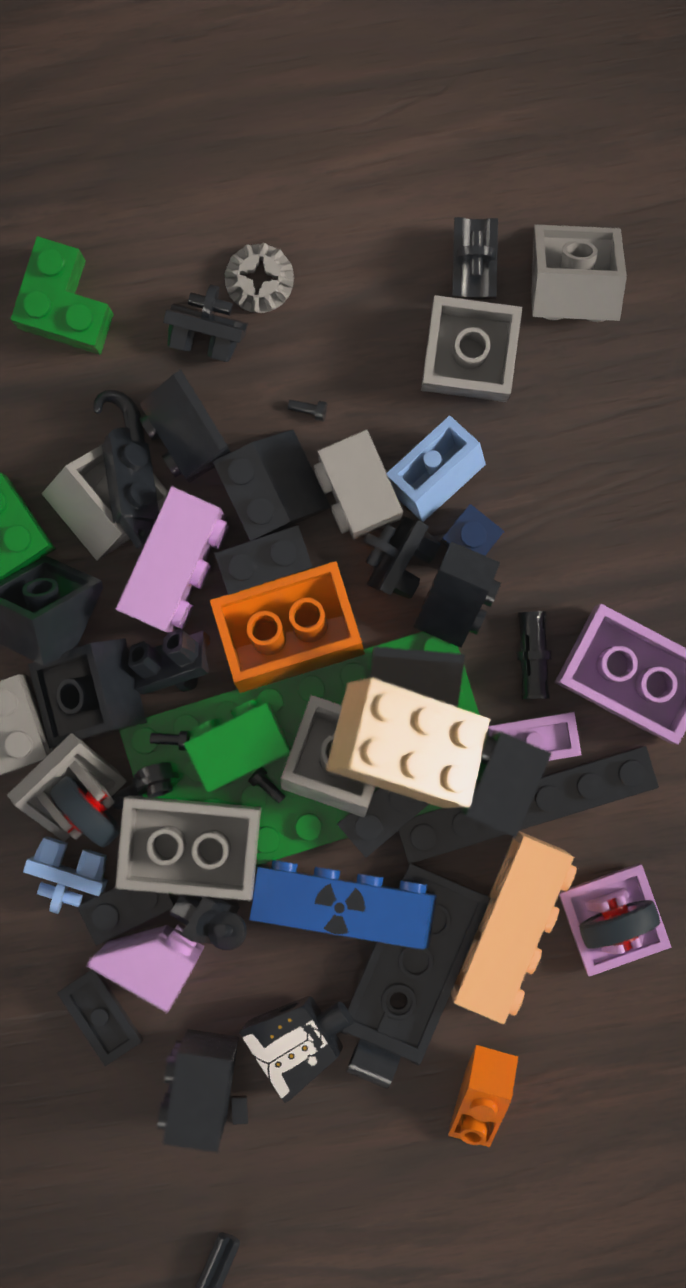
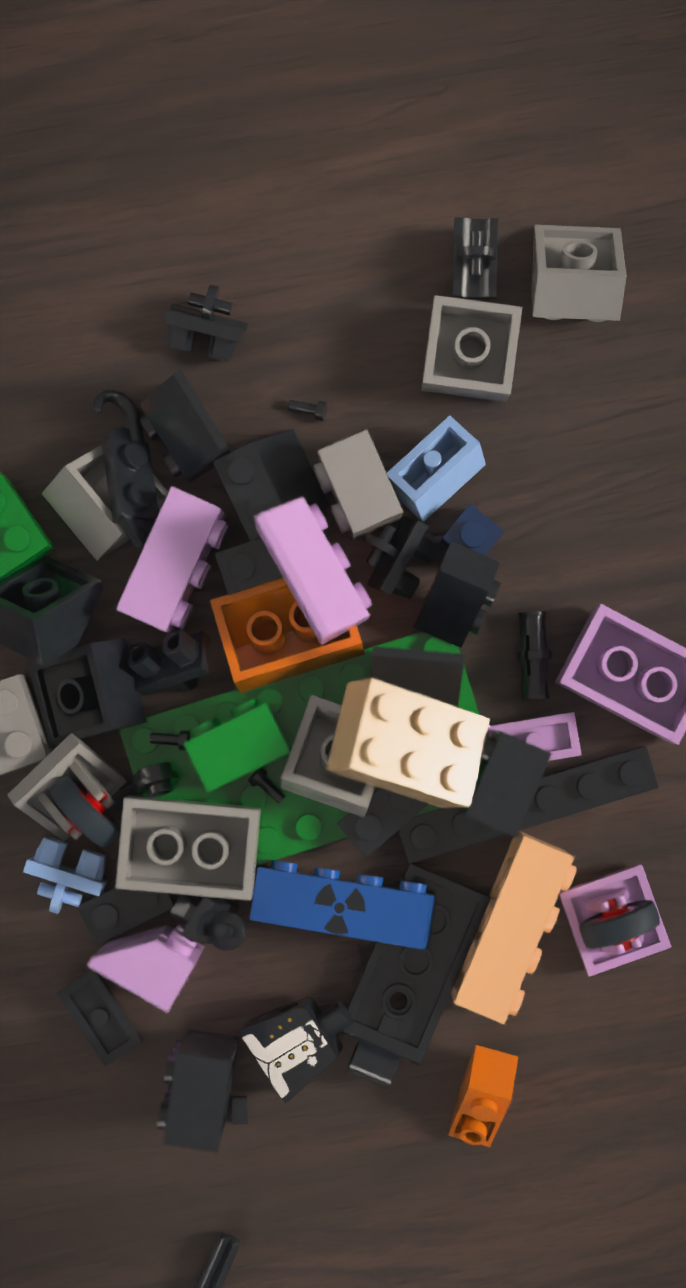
(49, 301): green brick -> none
(272, 293): light grey gear -> none
(313, 568): none -> lavender slope

